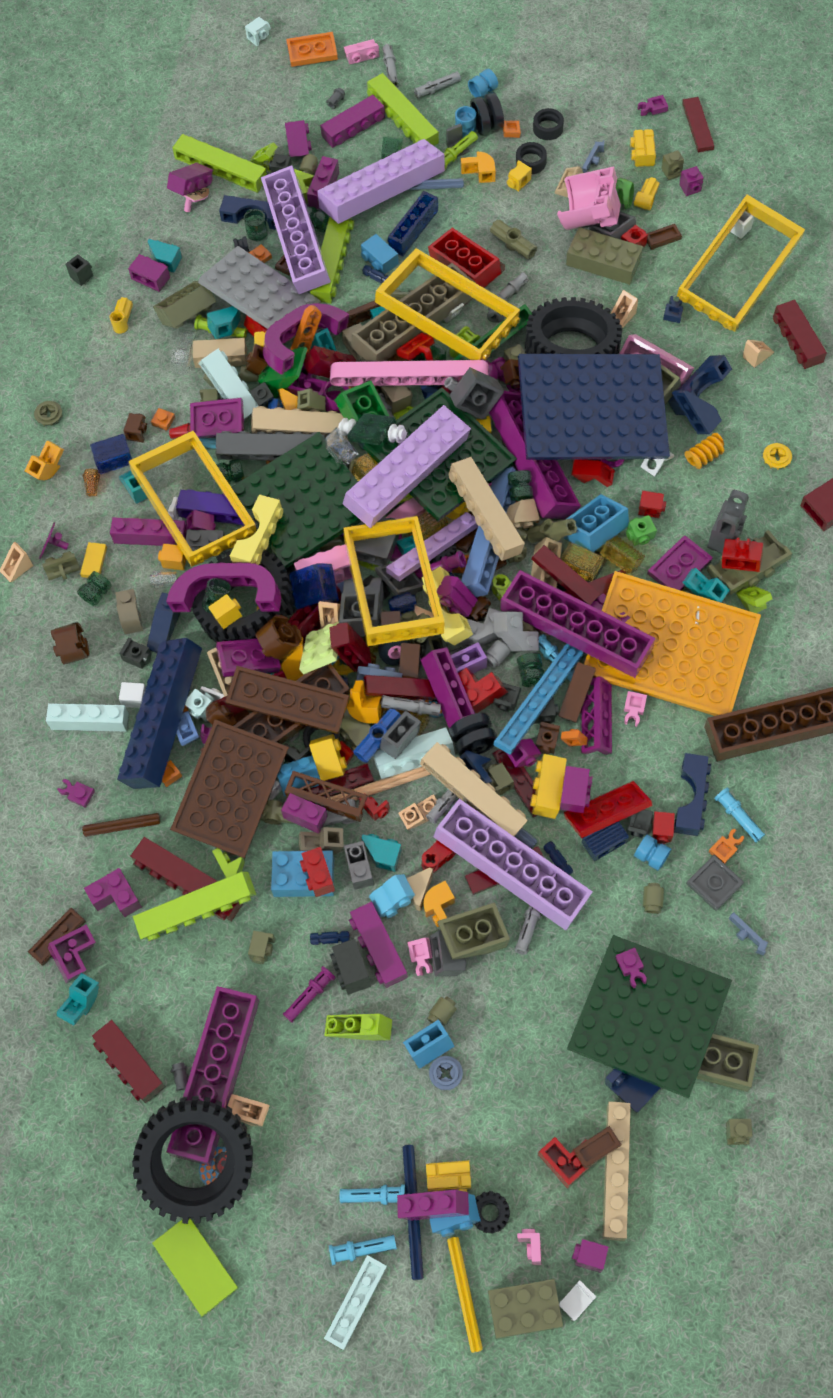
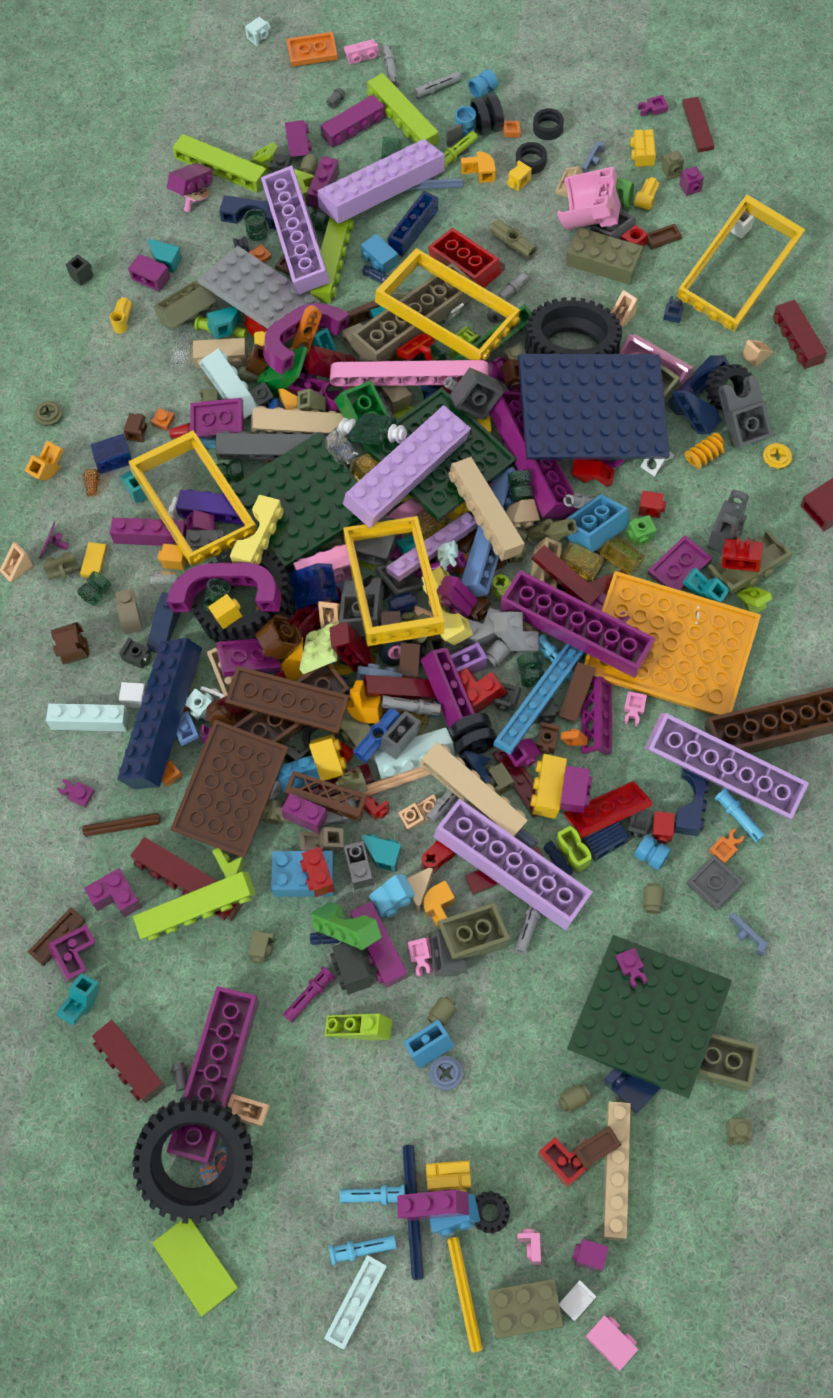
(353, 781): none -> olive brick
(356, 932): none -> bright green arch
(447, 553): none -> light aqua plate
(571, 846): none -> lime brick
(574, 1098): none -> olive brick
(578, 500): none -> light grey pin
(612, 1342): none -> bright pink brick
(720, 376): none -> black tyre
(726, 765): none -> lavender brick
(745, 408): none -> dark grey brick

